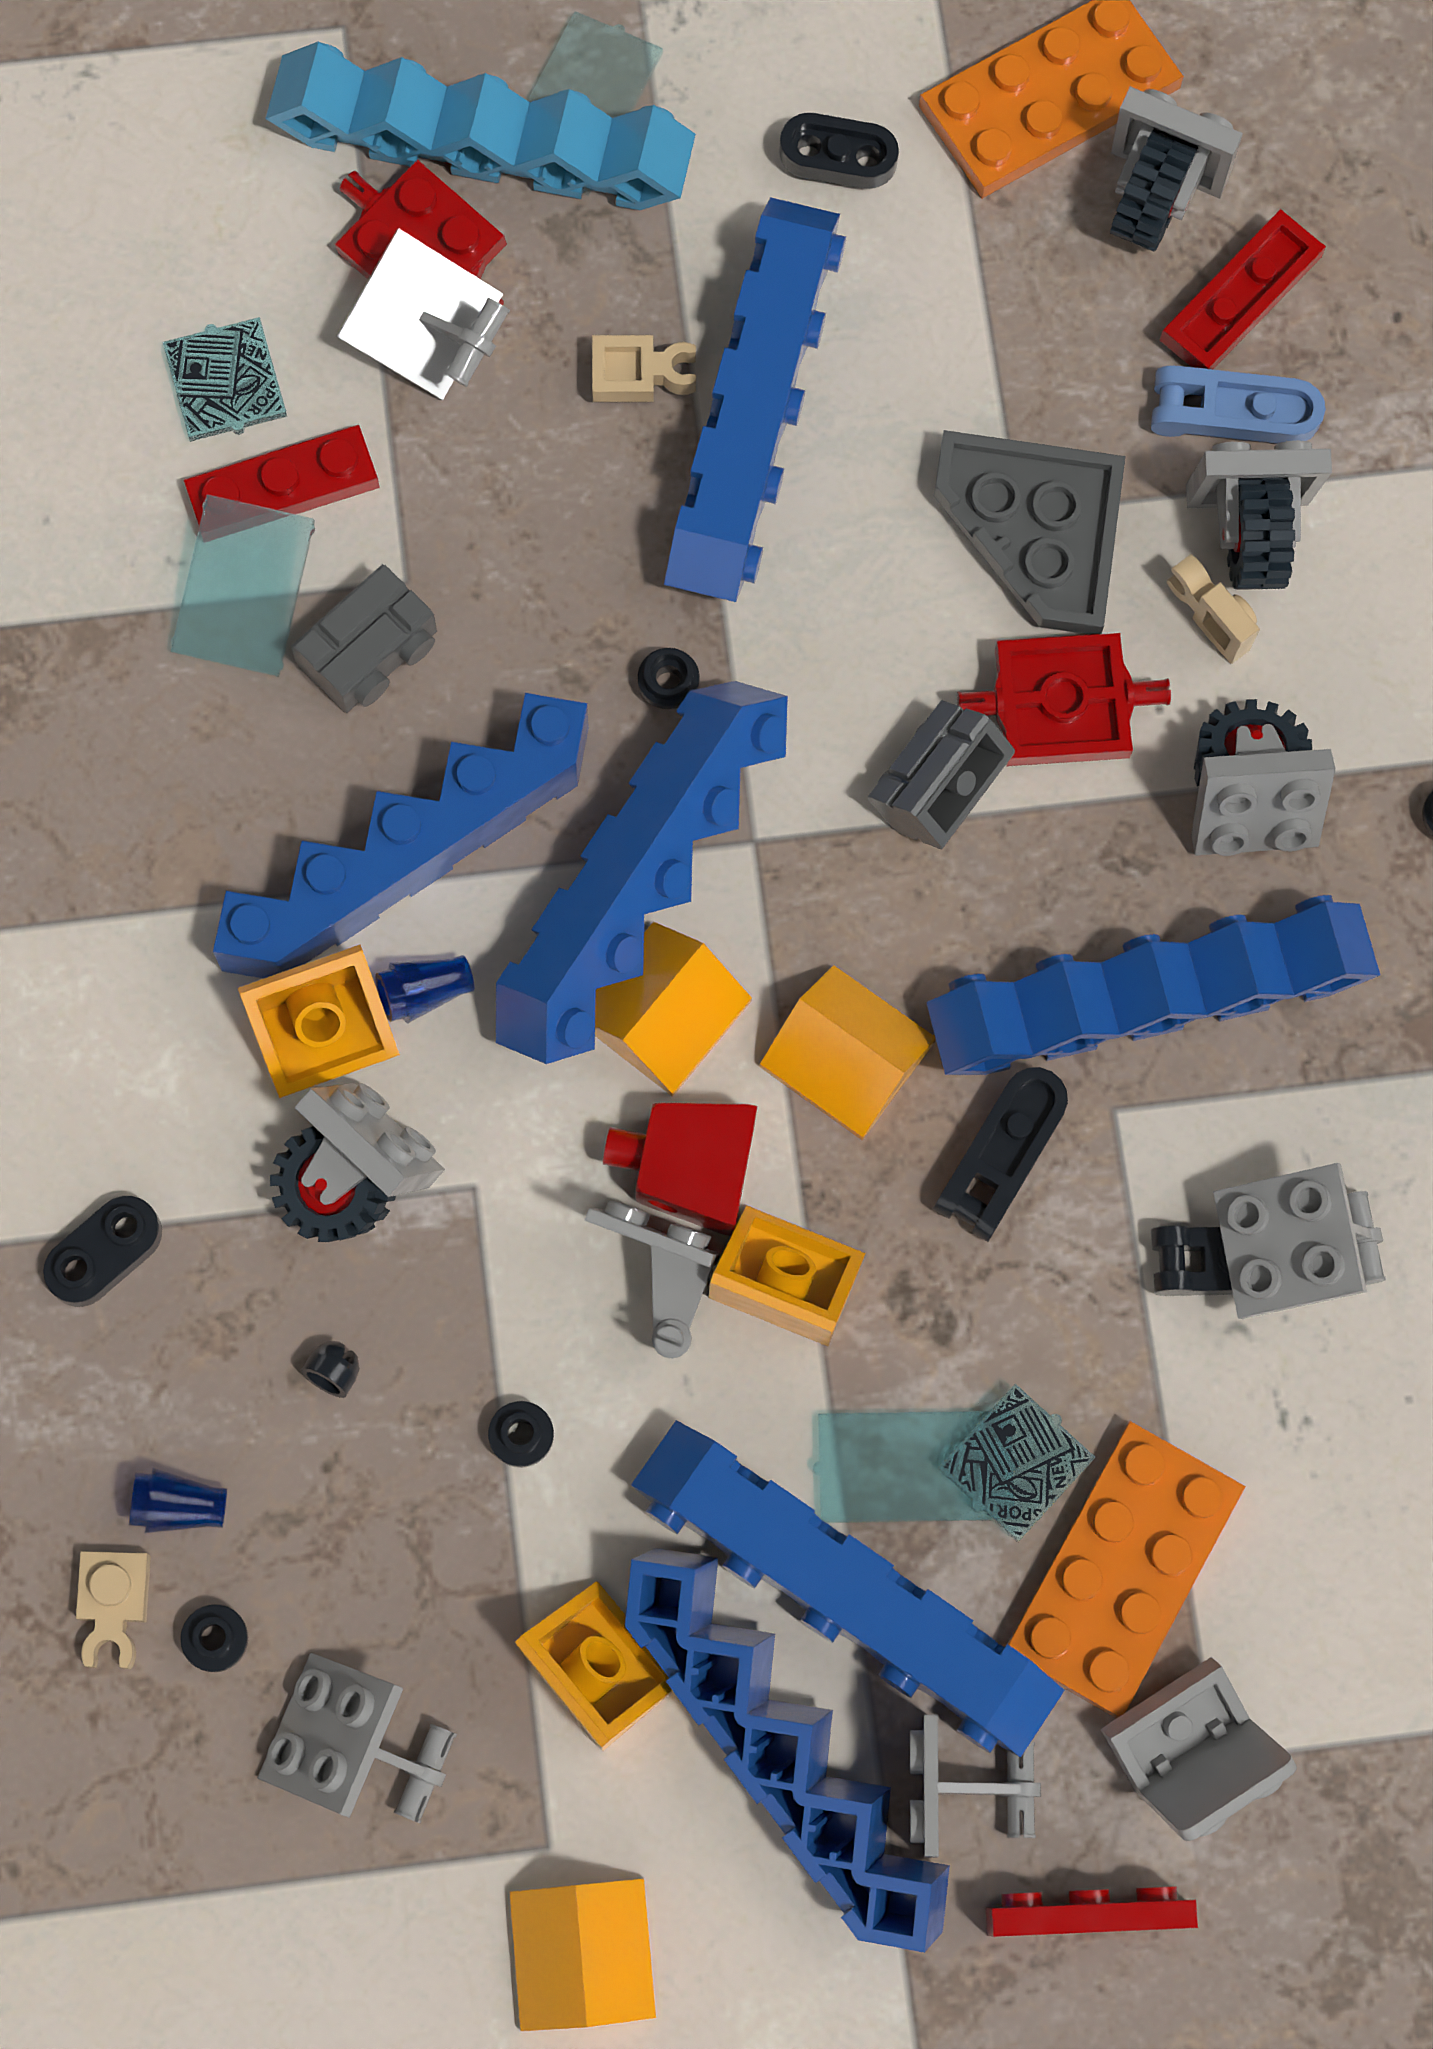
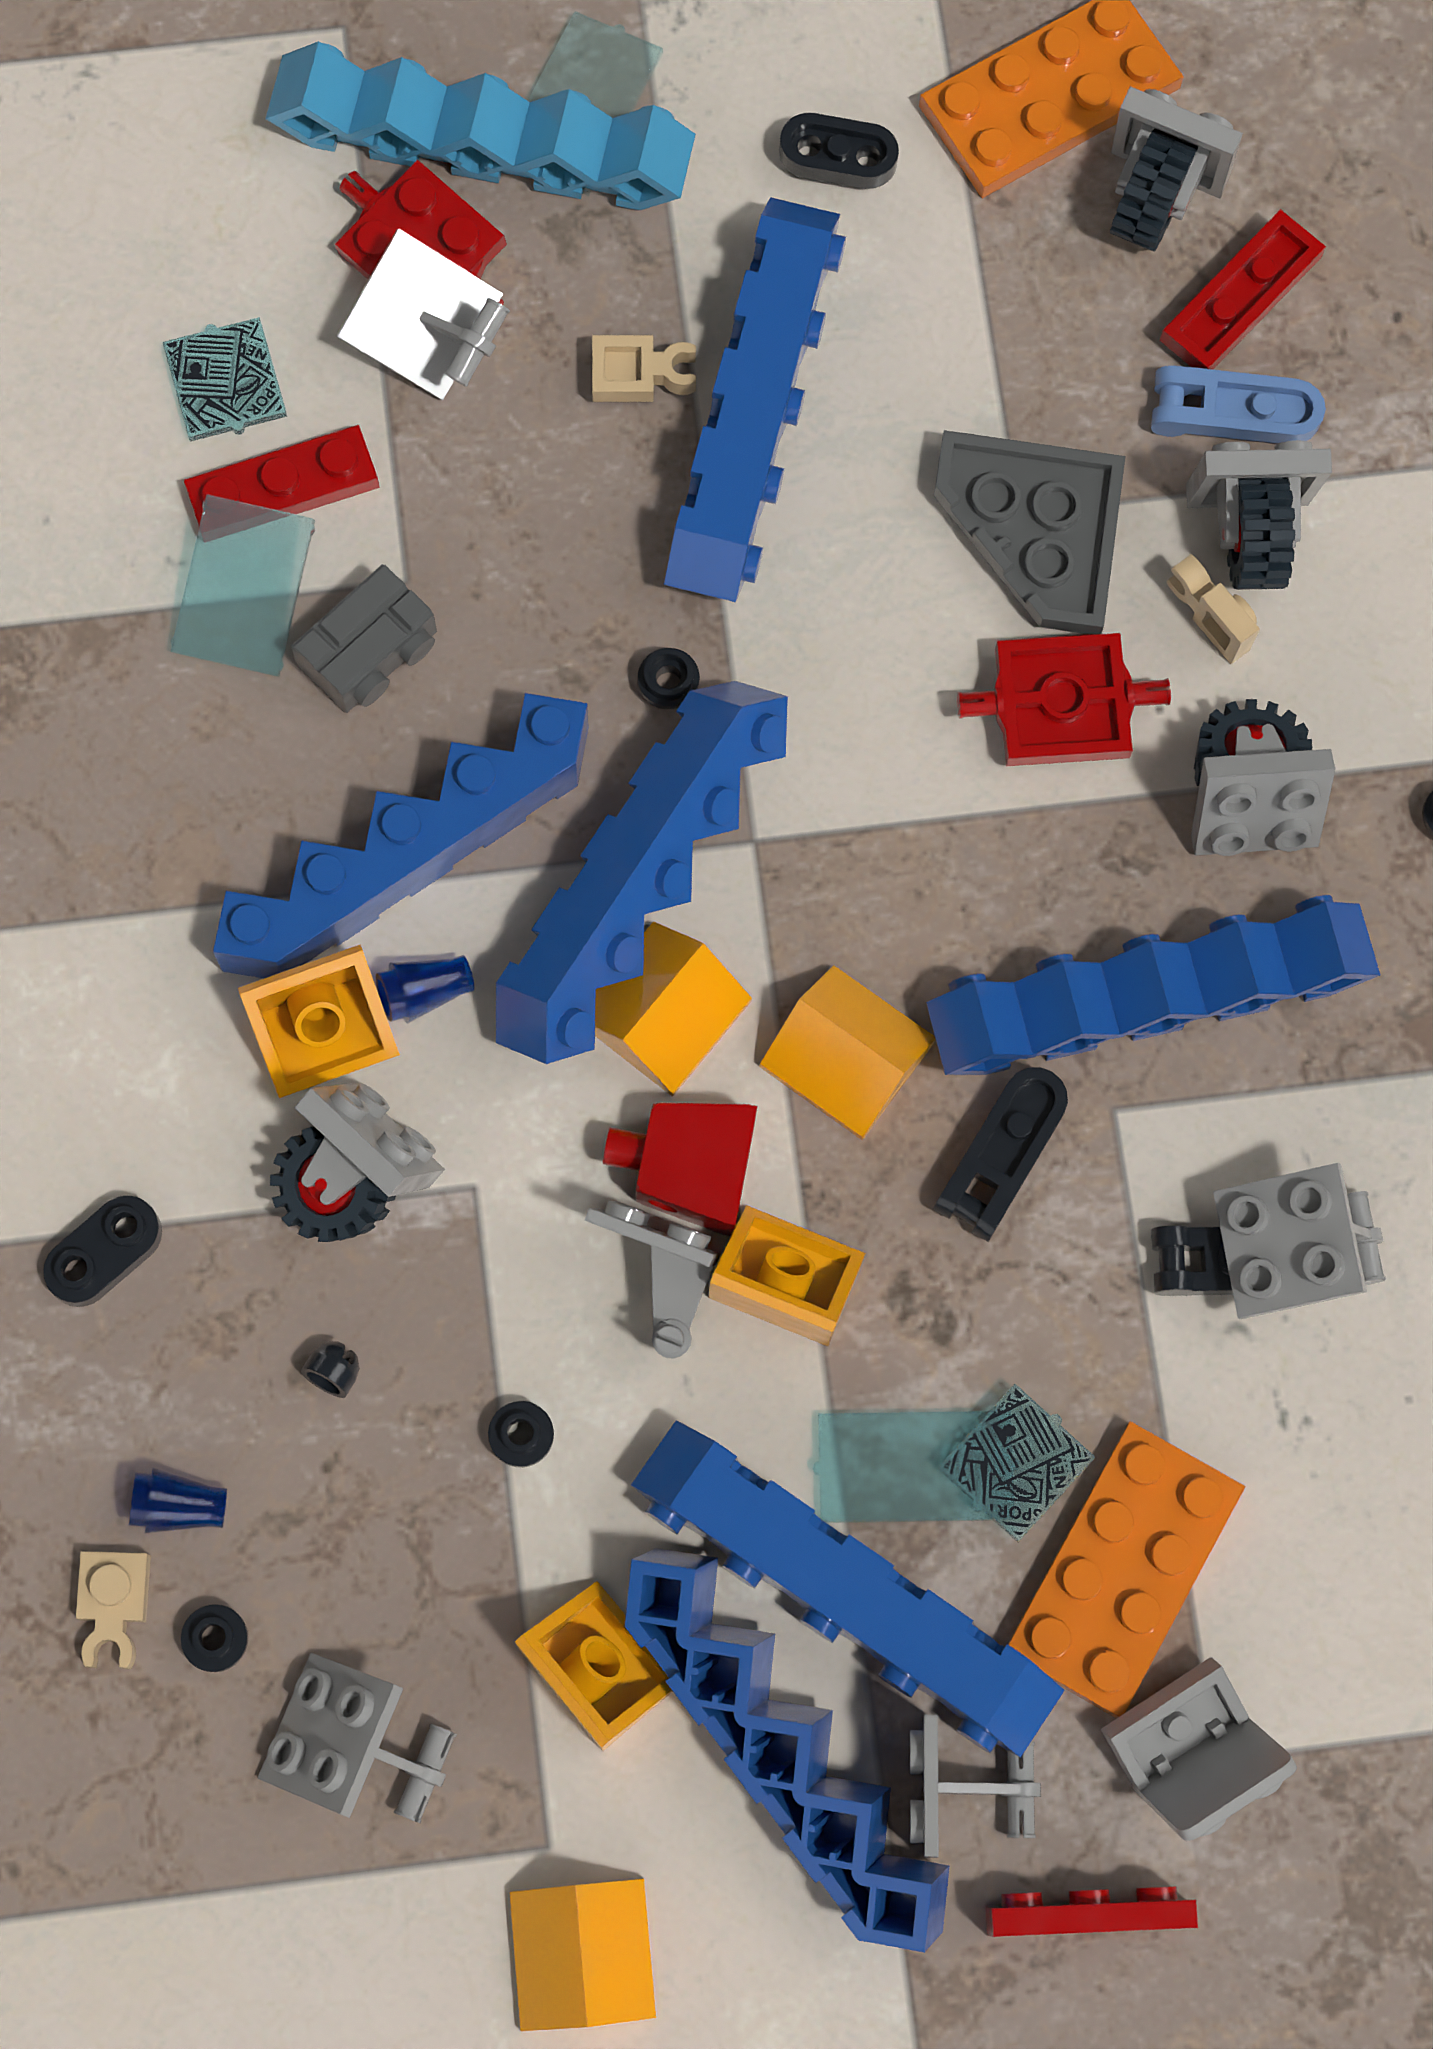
(941, 774): dark grey brick -> none

